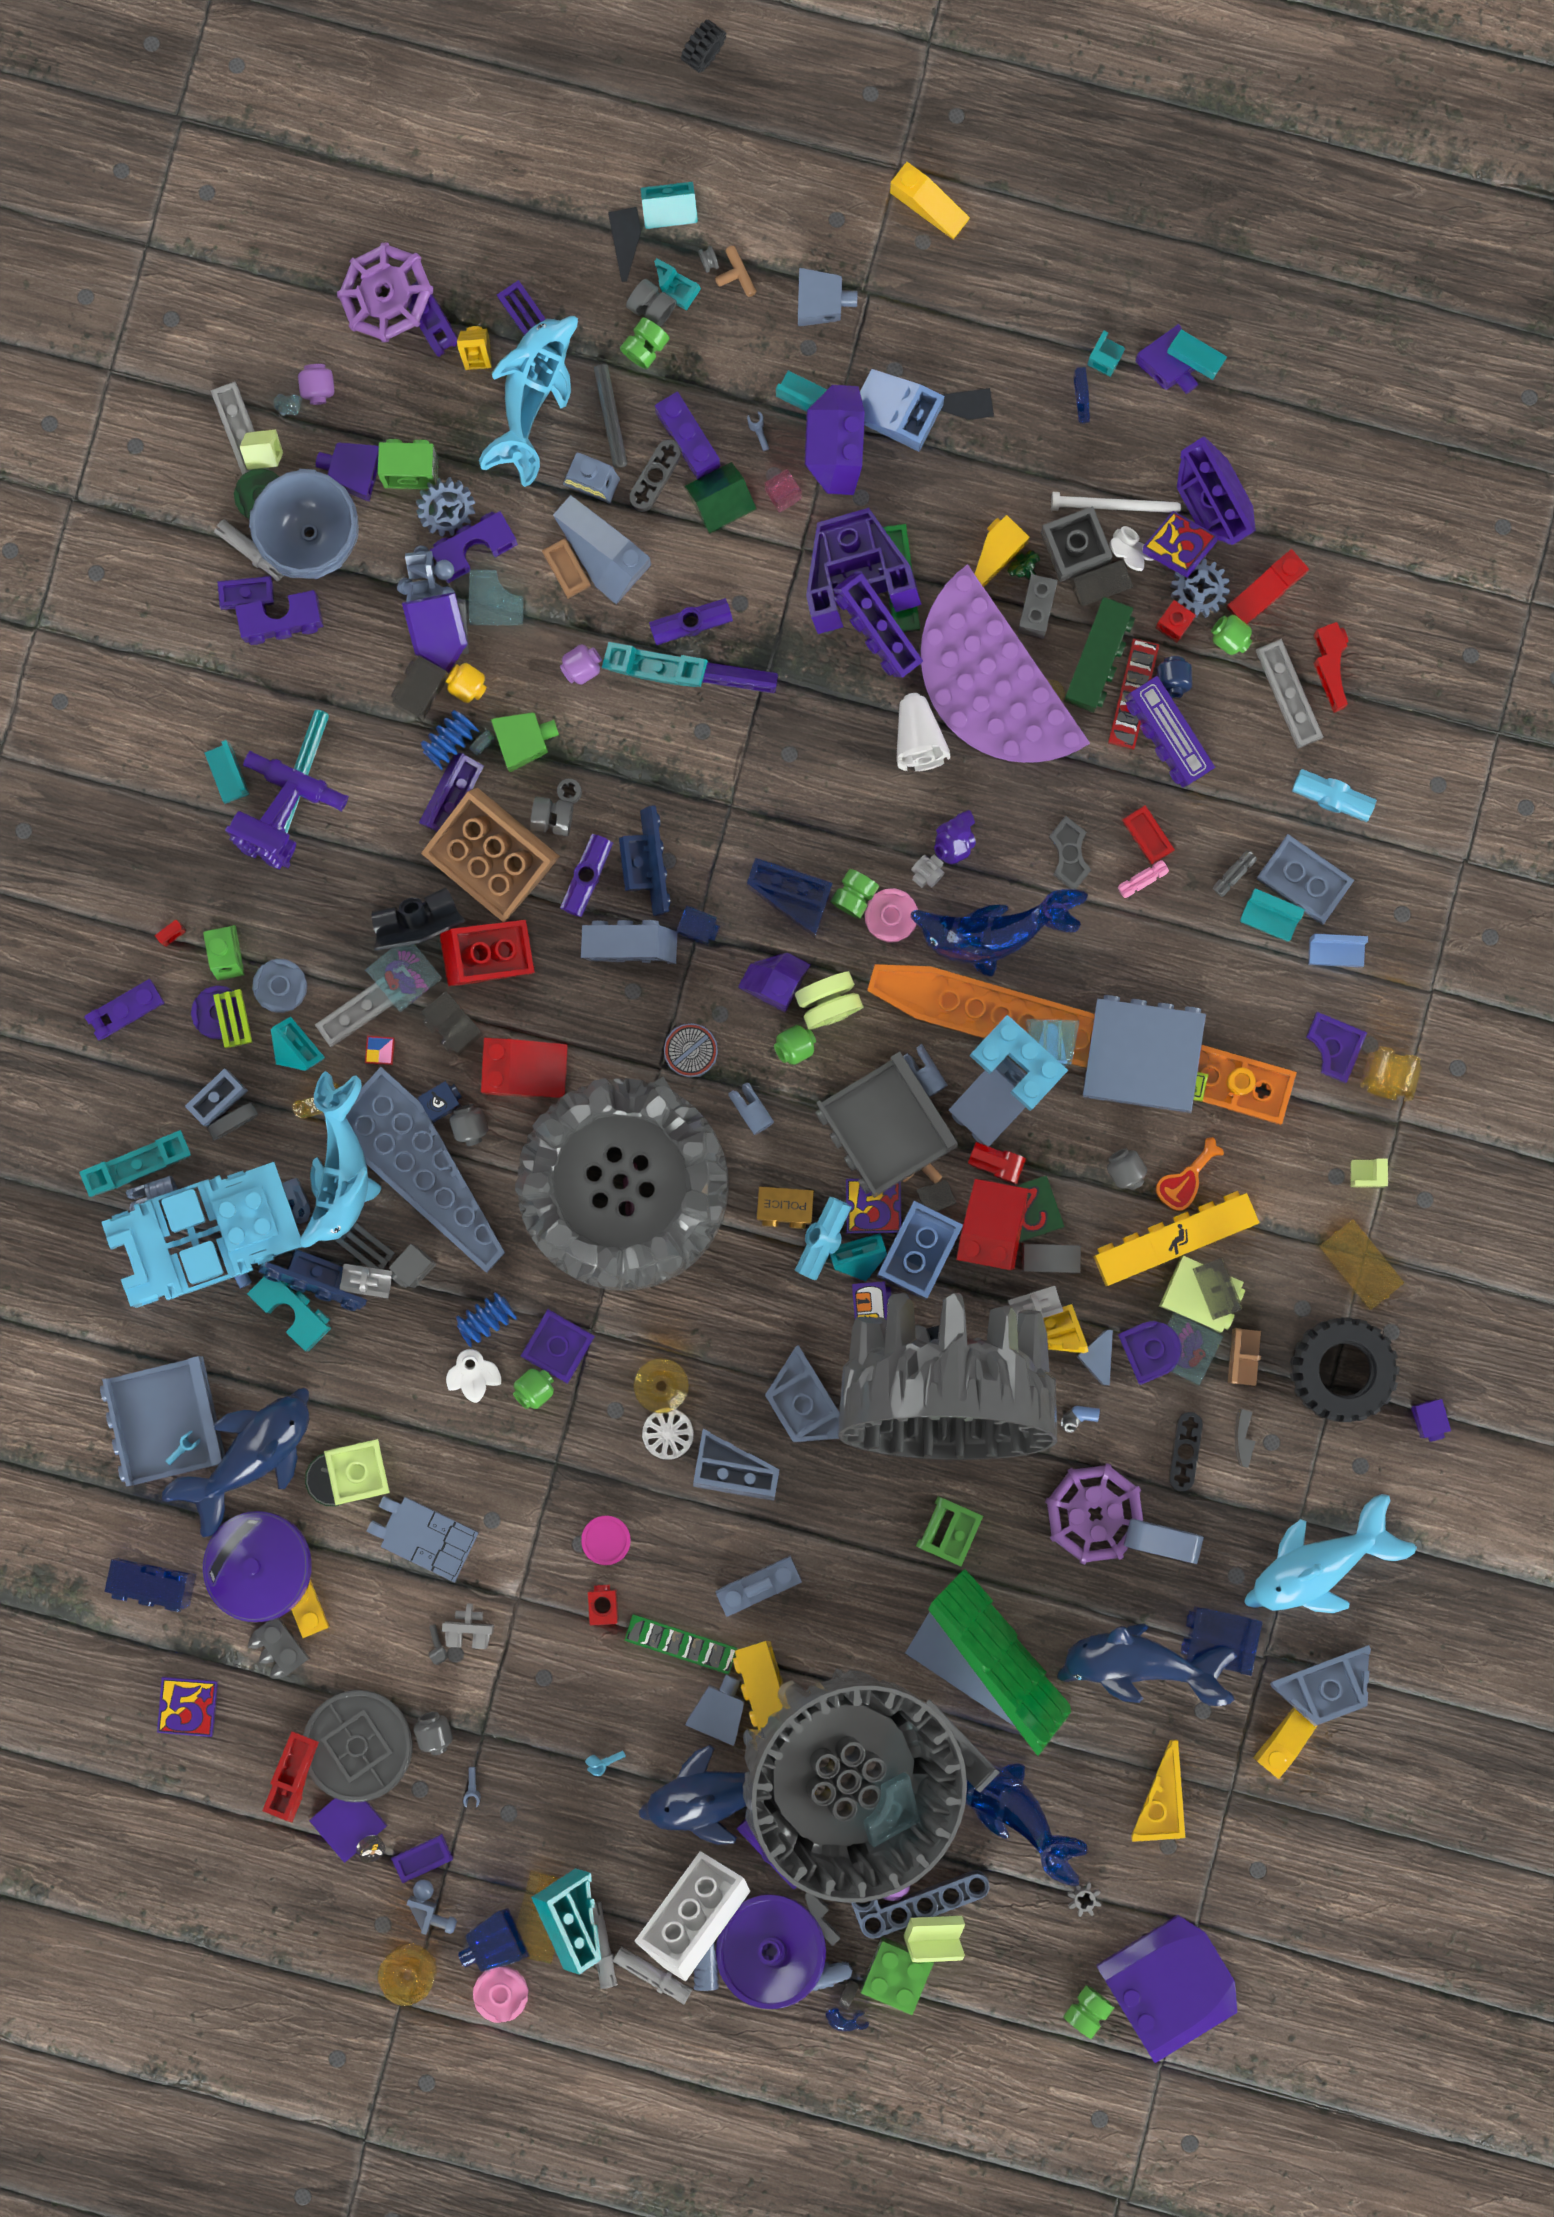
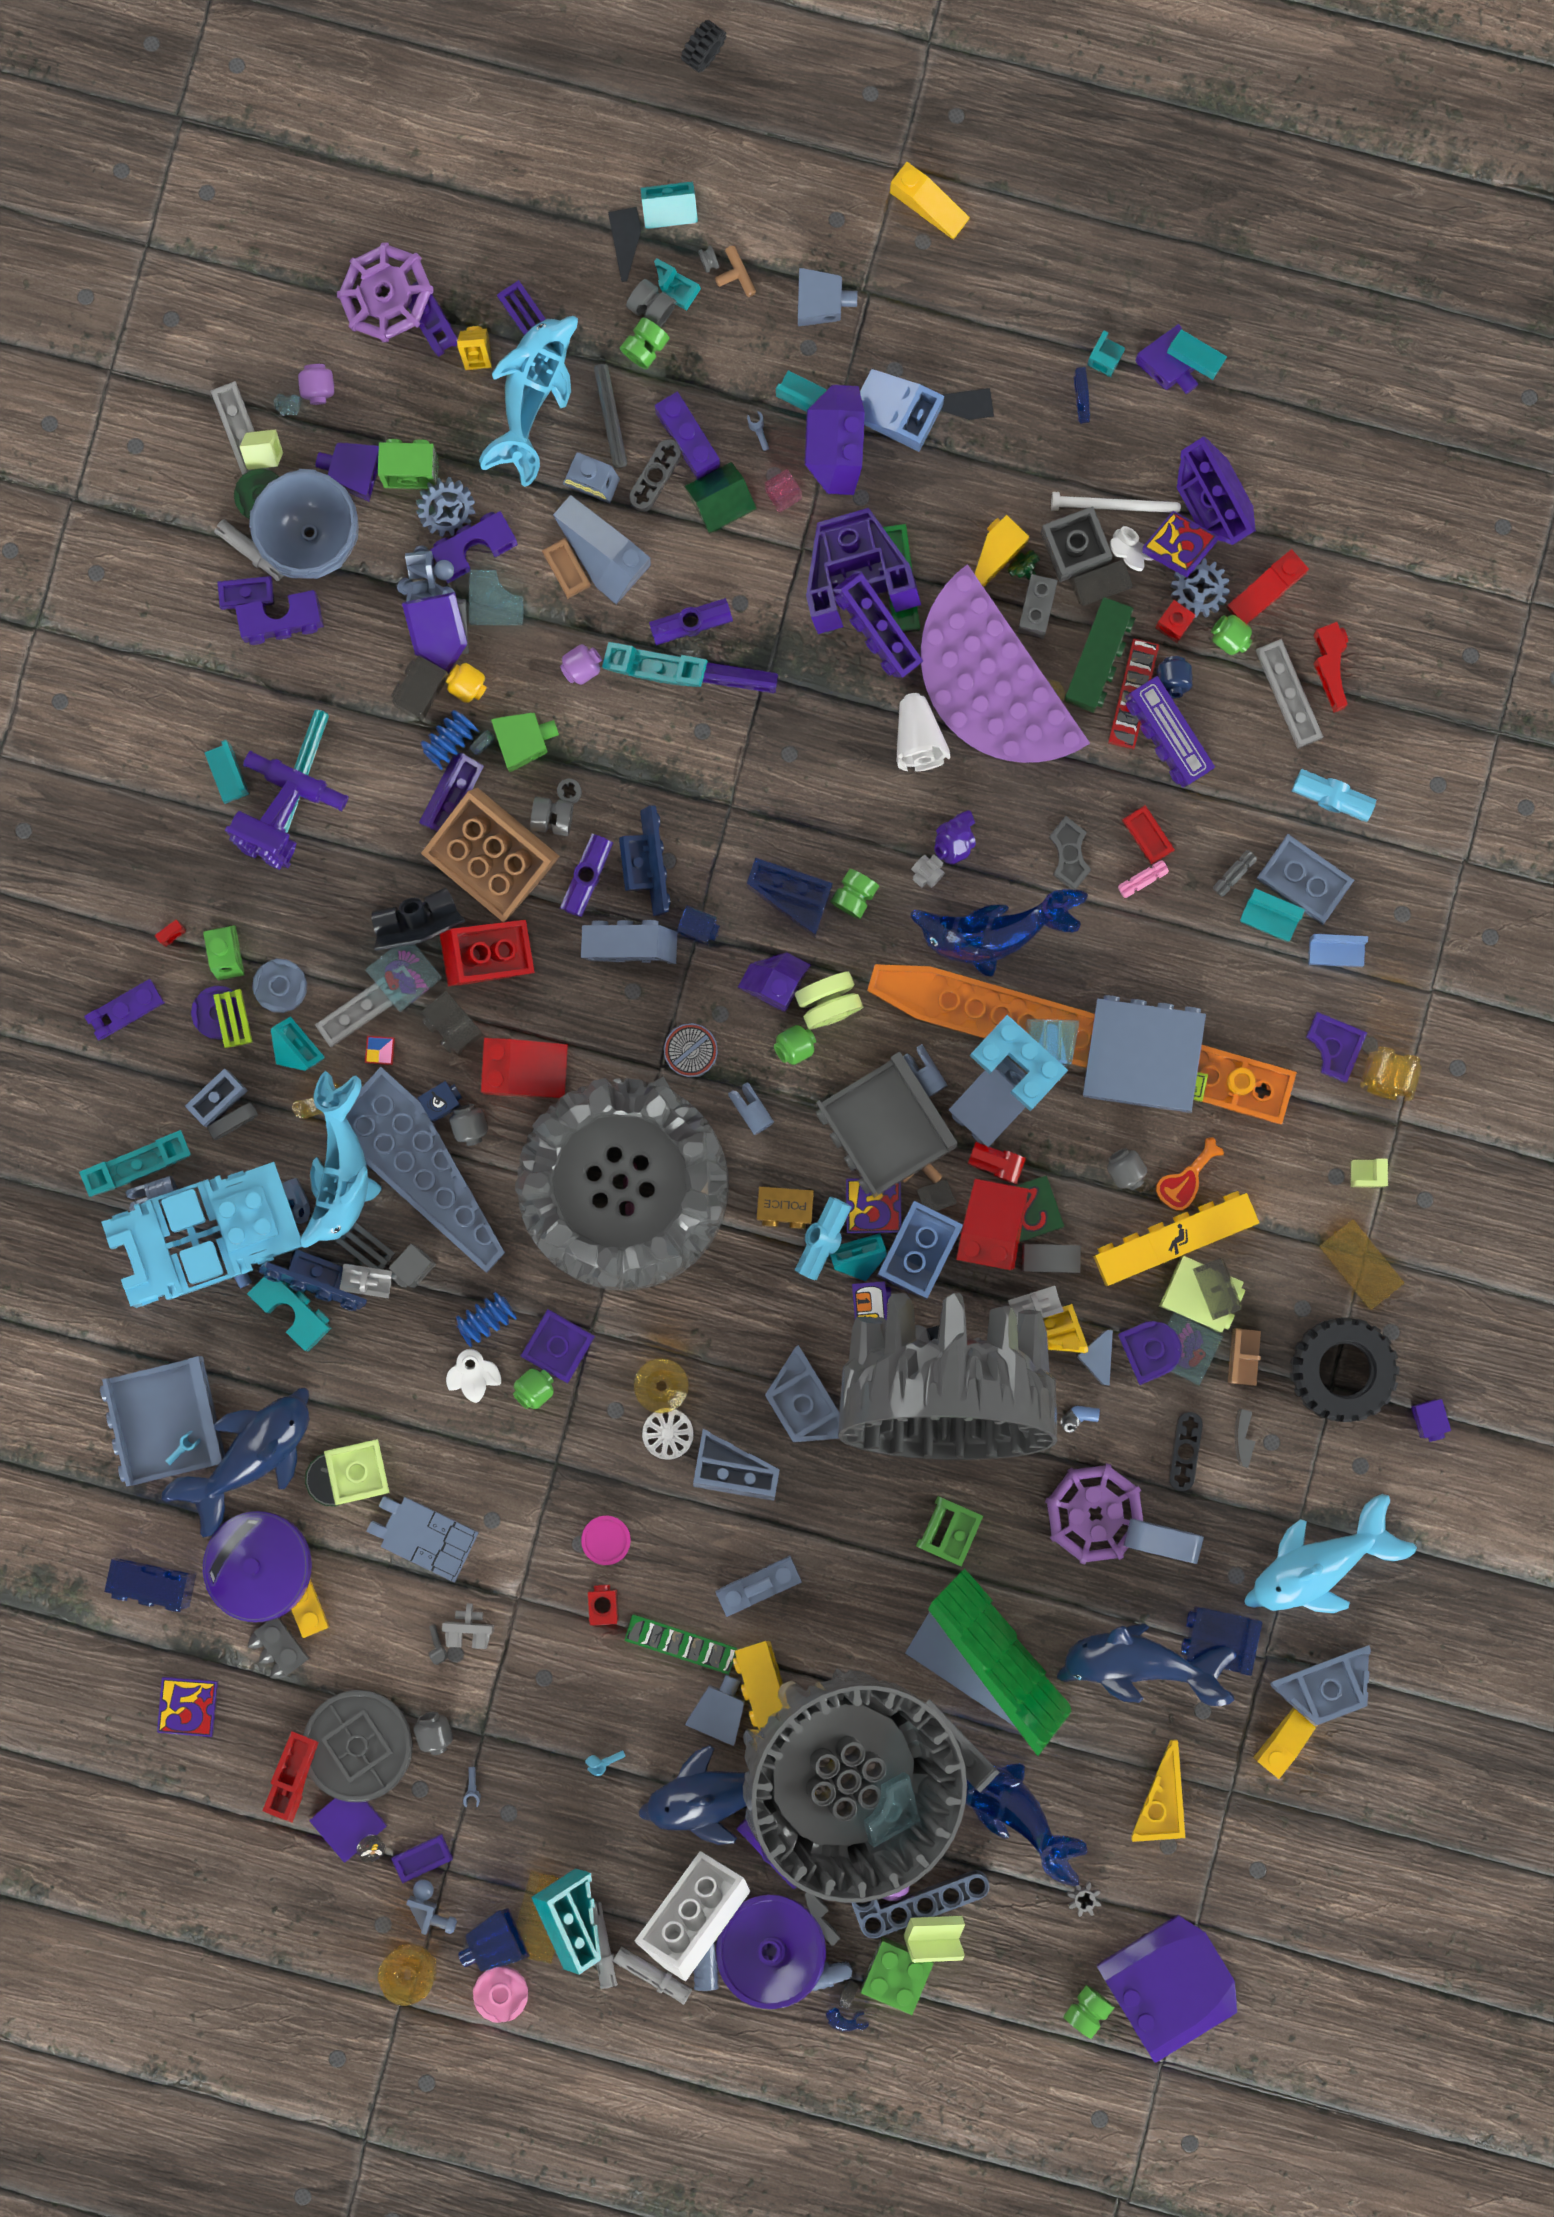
(890, 915): bright pink tile -> none

